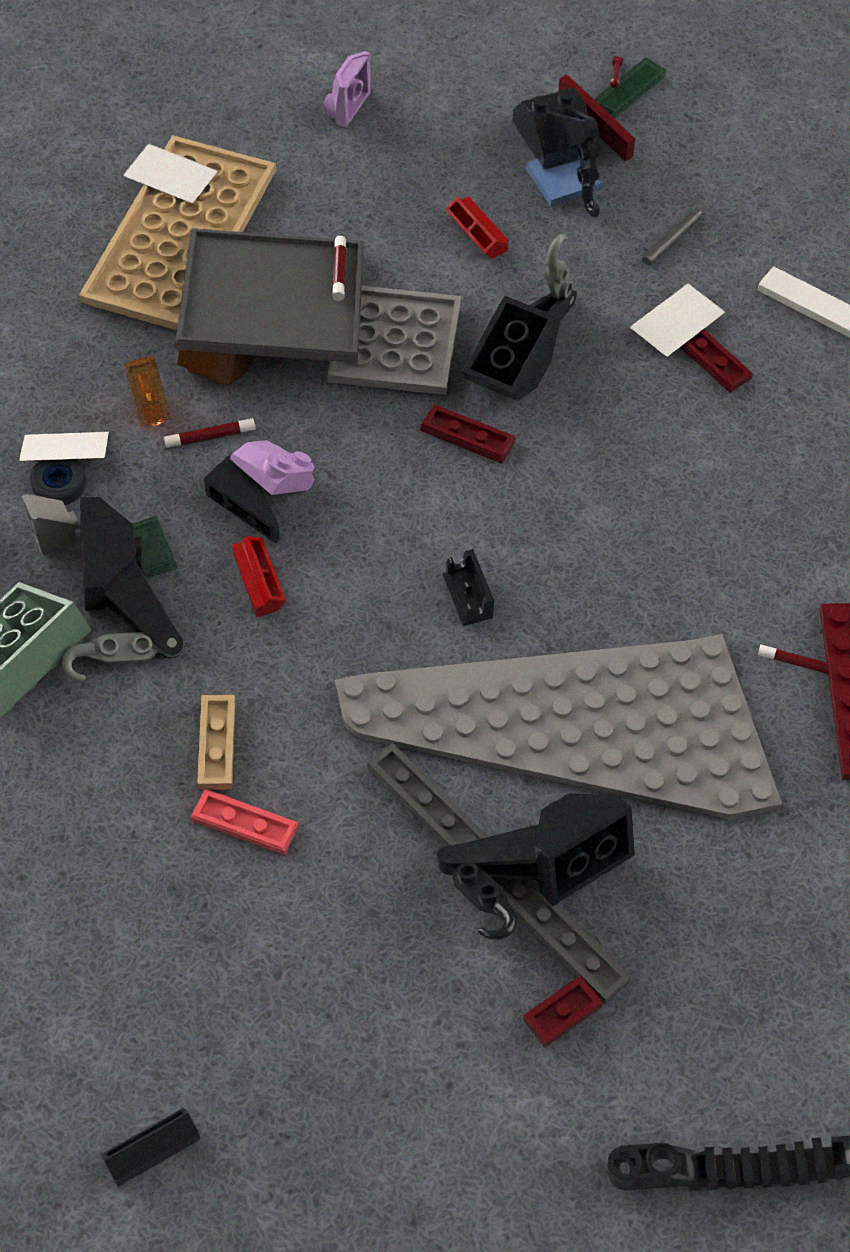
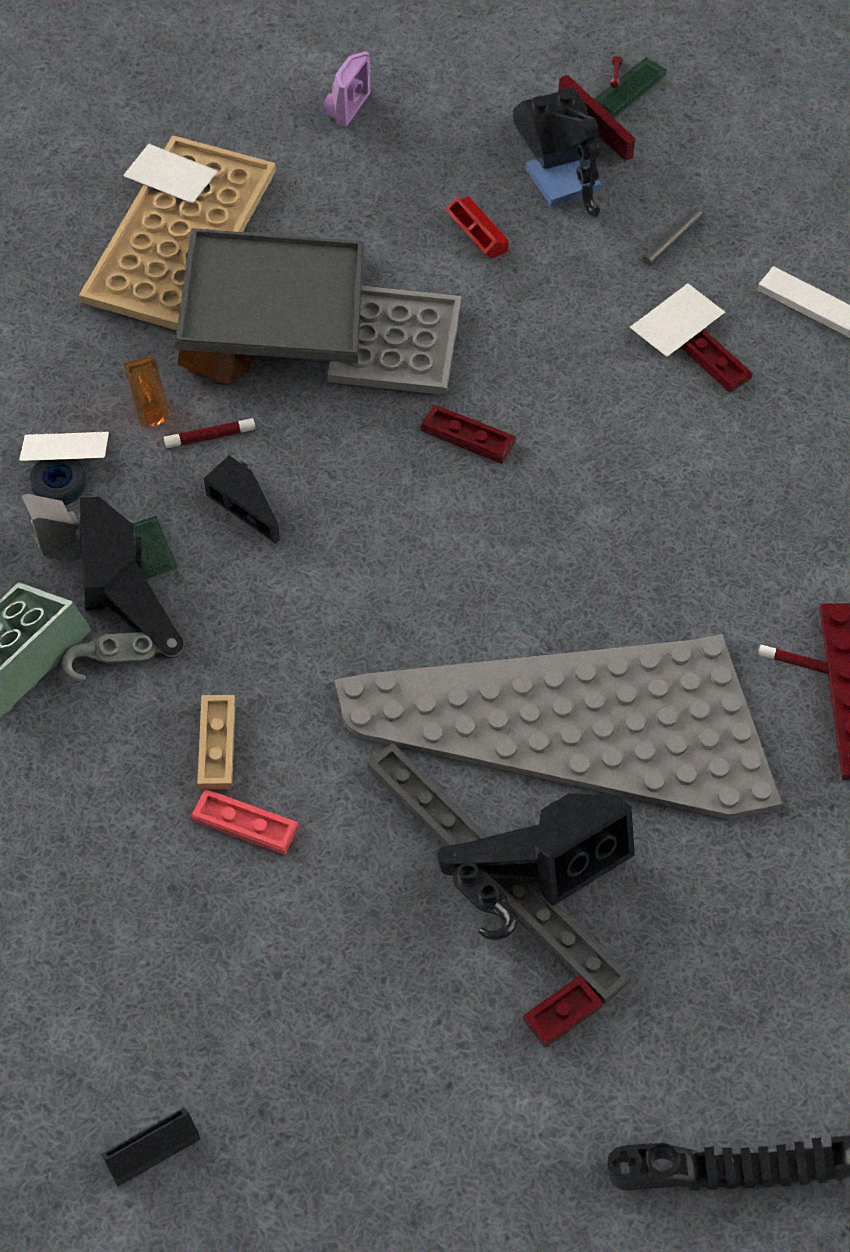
(258, 575): red piece -> none
(275, 467): lavender slope -> none
(339, 268): bar -> none
(469, 589): black hinge -> none
(523, 336): black slope -> none

